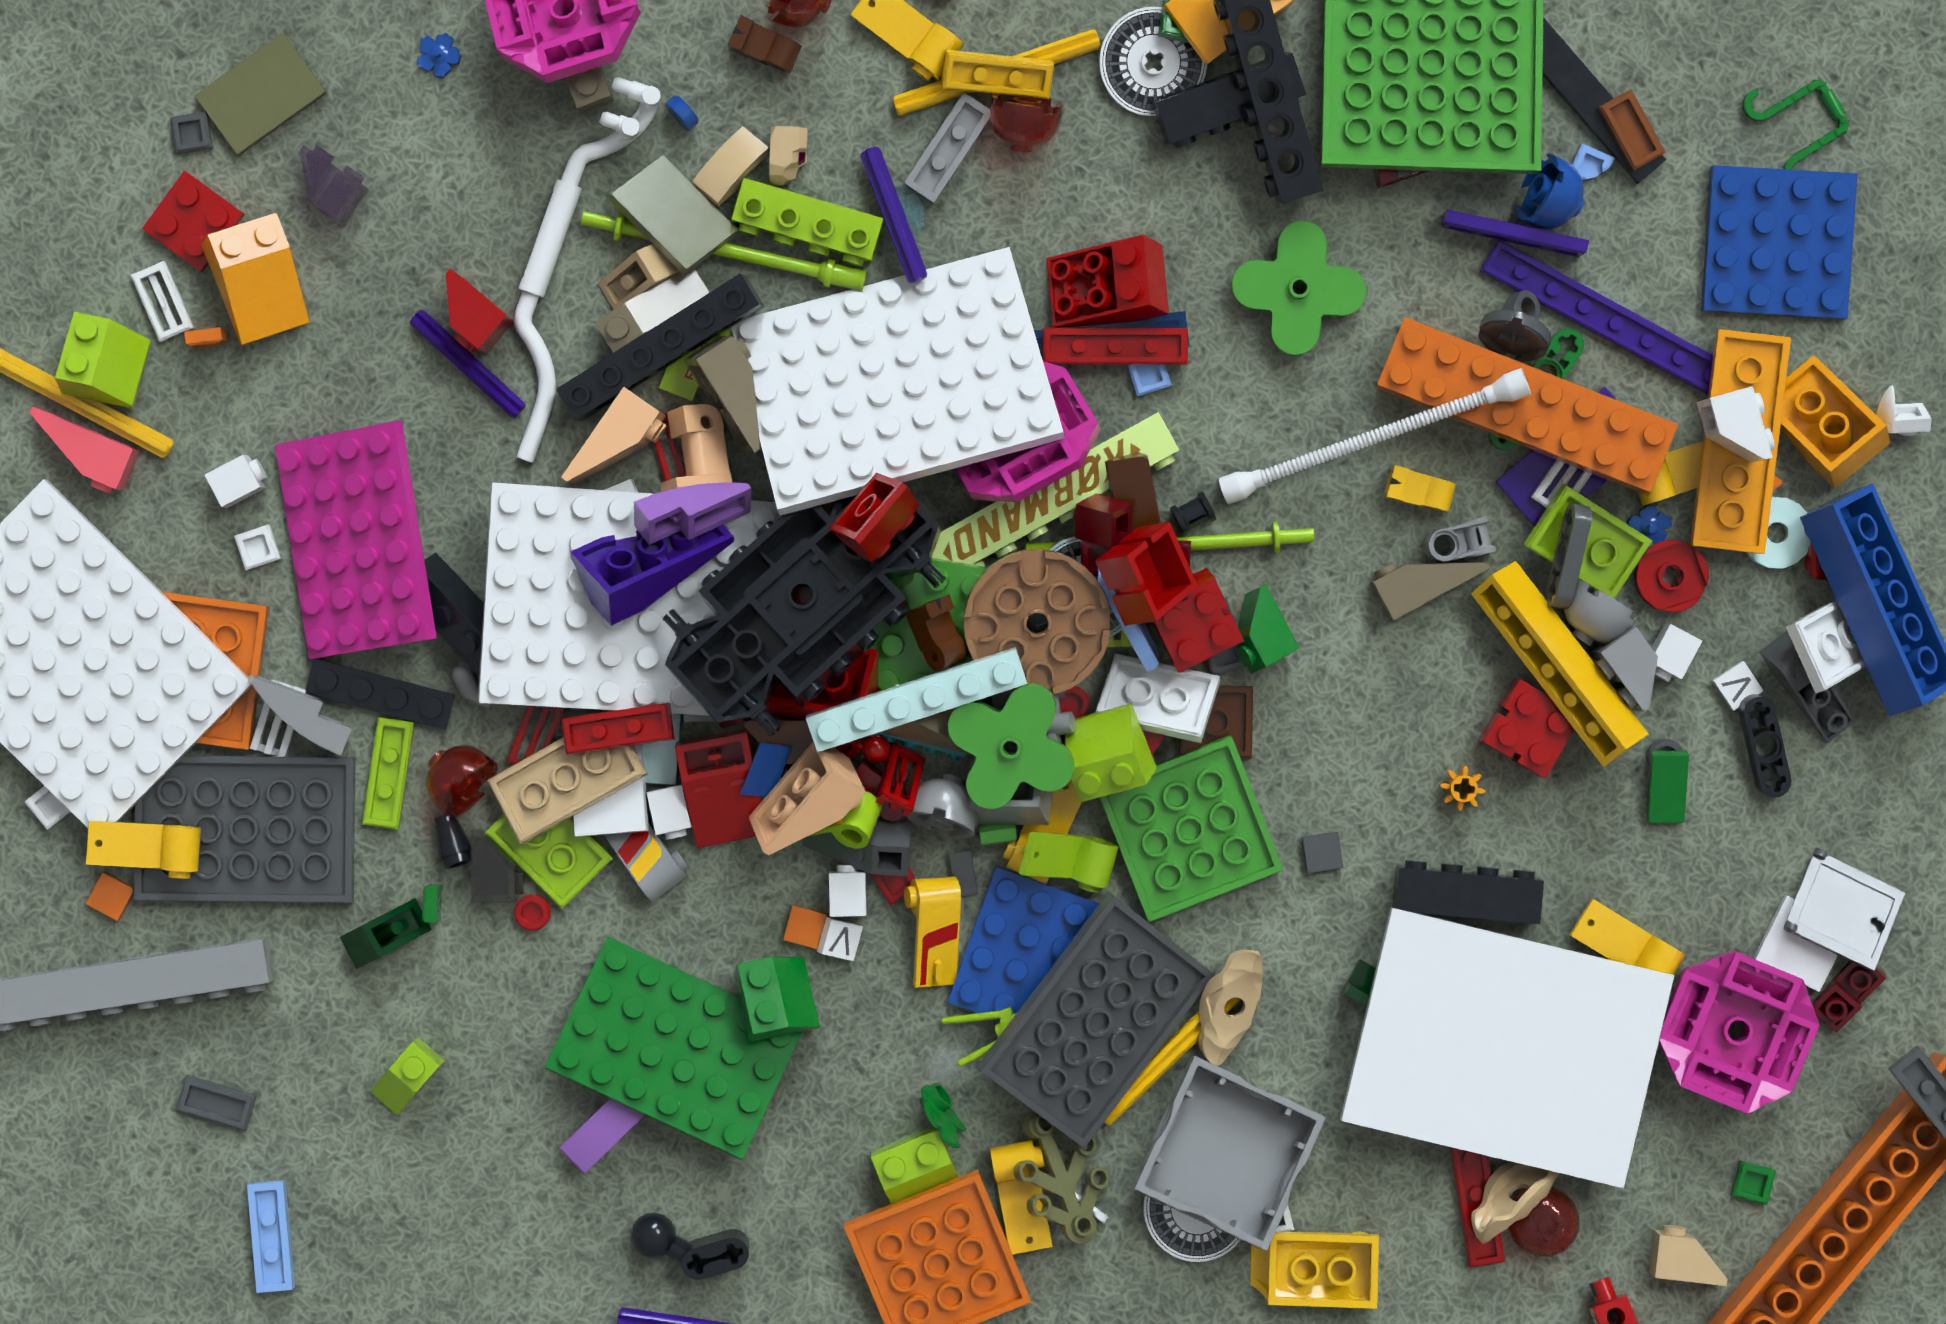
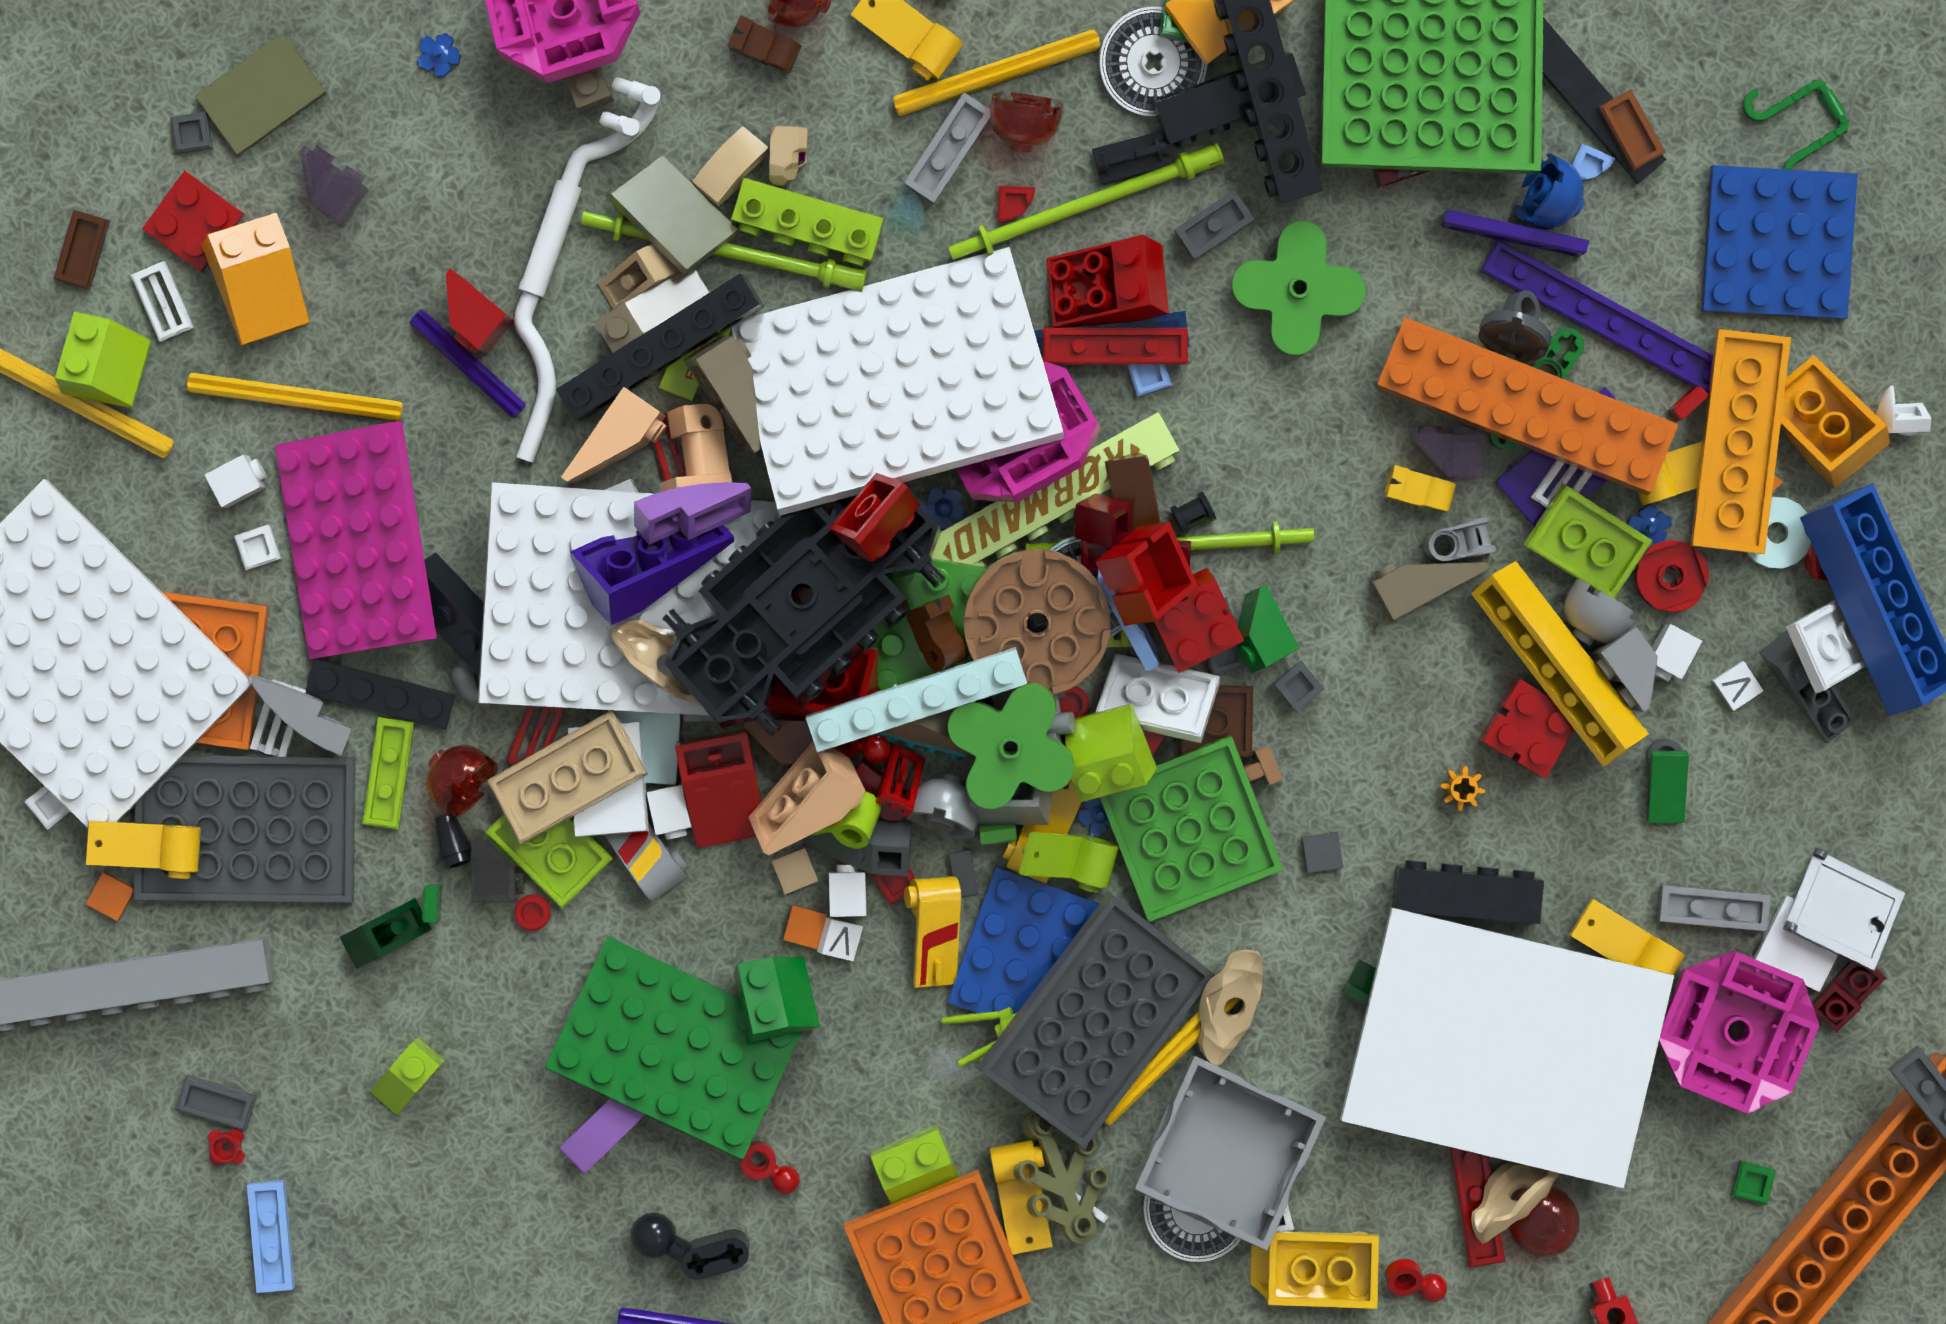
(81, 249): none -> reddish brown tile
(90, 452): coral slope -> none
(206, 337): orange tile -> none
(218, 1154): none -> red plate
(294, 396): none -> yellow axle
(618, 729): red tile -> none
(642, 647): none -> tan piece
(682, 112): blue tile -> none
(765, 769): blue sticker -> none
(783, 1179): none -> red plate
(795, 870): none -> tan tile
(893, 215): dark purple axle -> none
(940, 1114): green plate -> none
(944, 507): none -> blue plant
(997, 74): yellow tile -> none
(1013, 202): none -> red tile
(1095, 816): none -> blue plant
(1131, 157): none -> black hinge
(1184, 166): none -> lime bar
(1214, 225): none -> dark grey plate
(1264, 766): none -> medium nougat tile
(1298, 686): none -> dark grey plate
(1405, 1278): none -> red plate
(1452, 455): none -> clear purple slope
(1508, 387): white hose -> none
(1568, 556): dark grey beam -> none
(1682, 1258): tan slope -> none
(1687, 403): none -> red tile
(1714, 907): none -> light grey plate
(1737, 423): white slope -> none
(1767, 718): black beam -> none

